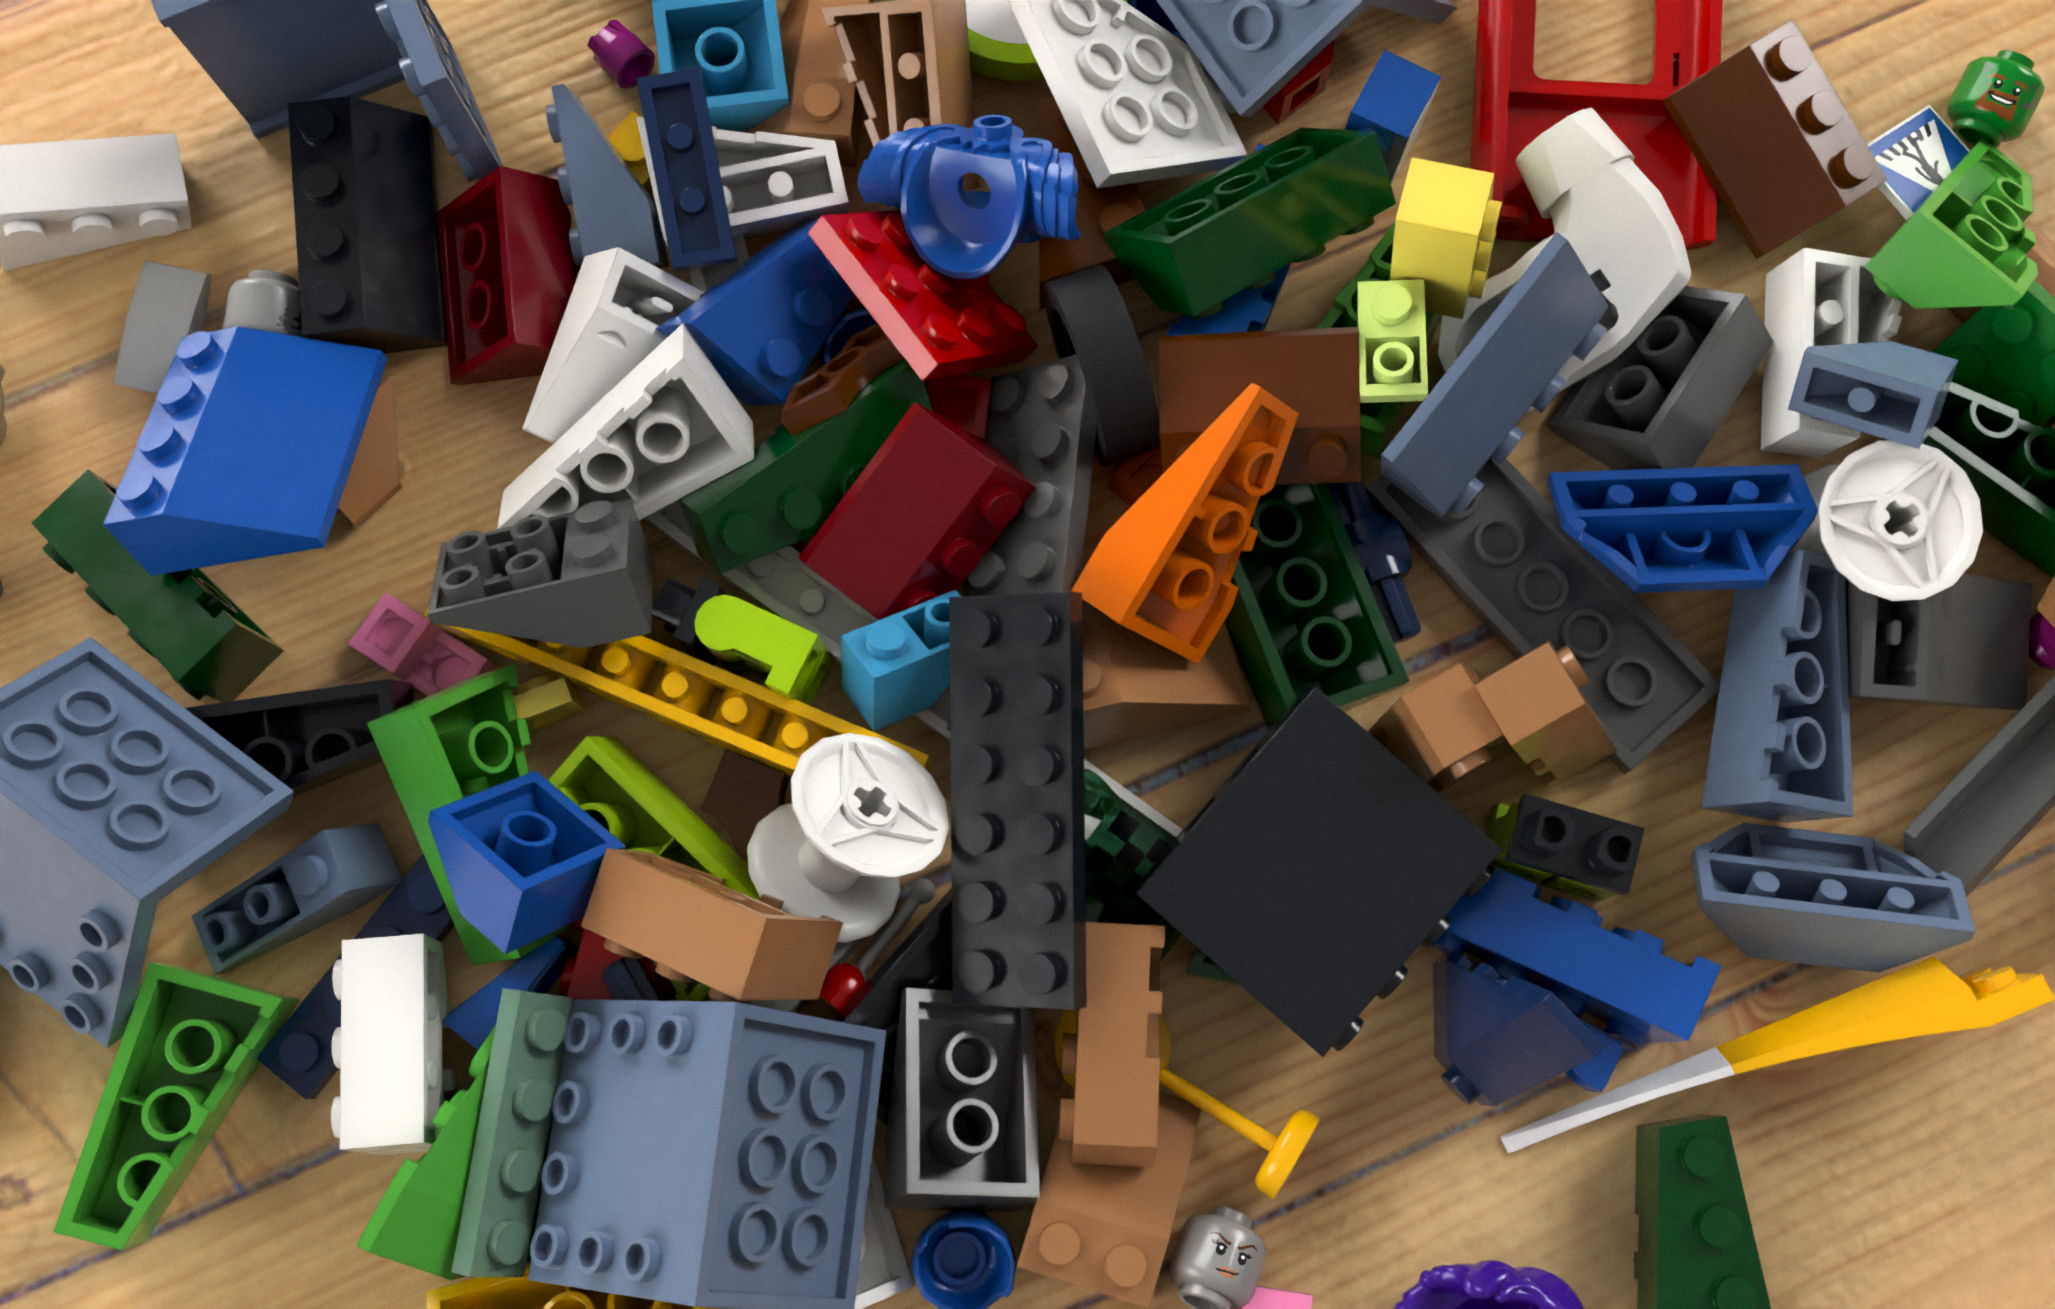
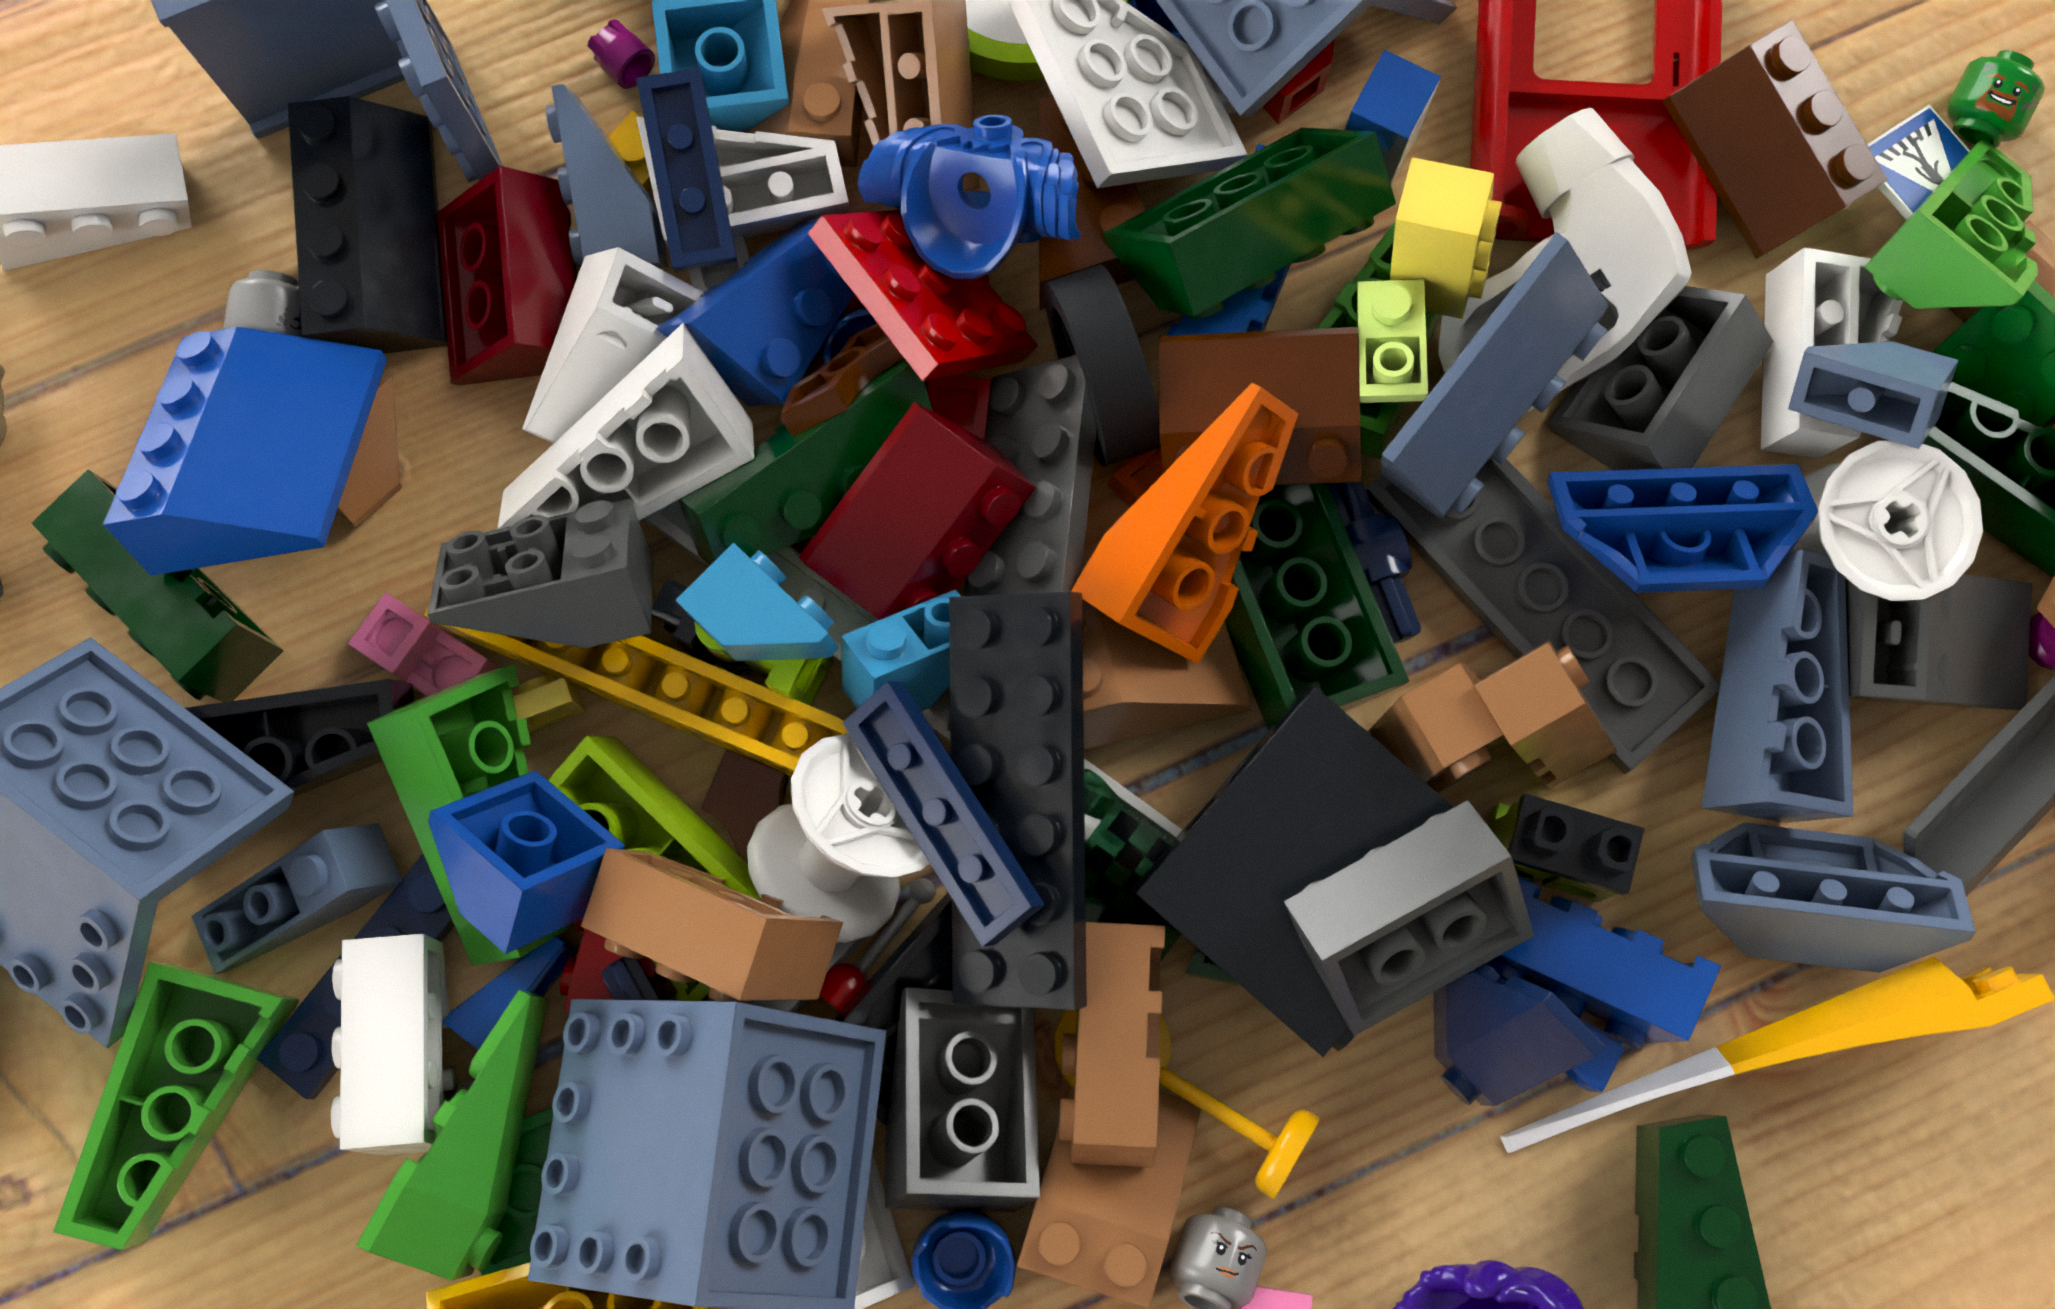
(163, 309): light grey slope -> none
(512, 1135): sand green plate -> none
(751, 615): none -> dark azure slope
(943, 814): none -> dark blue plate
(1412, 916): none -> dark grey slope

